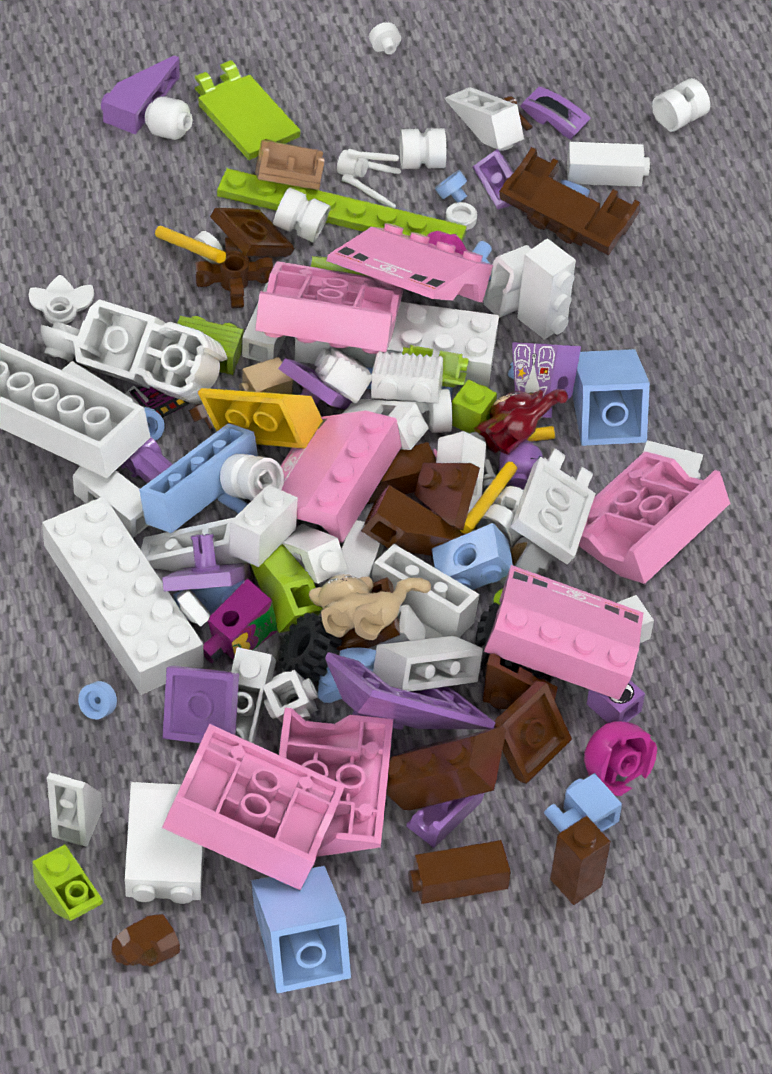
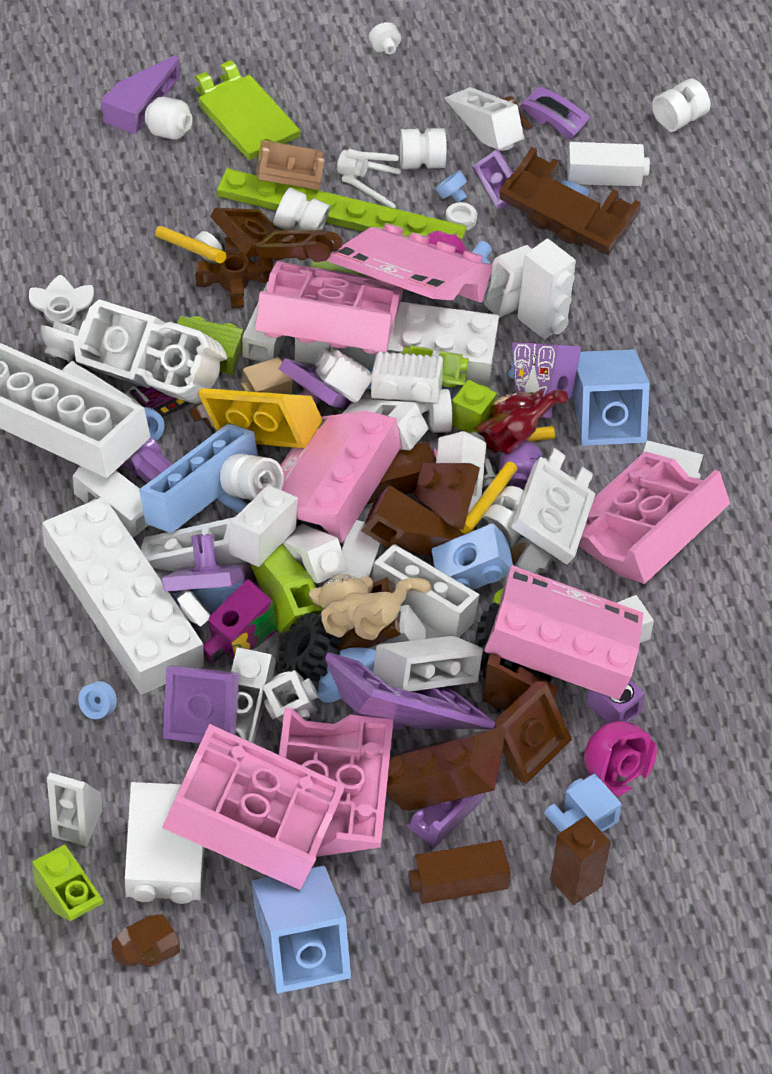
(299, 245): none -> reddish brown hinge

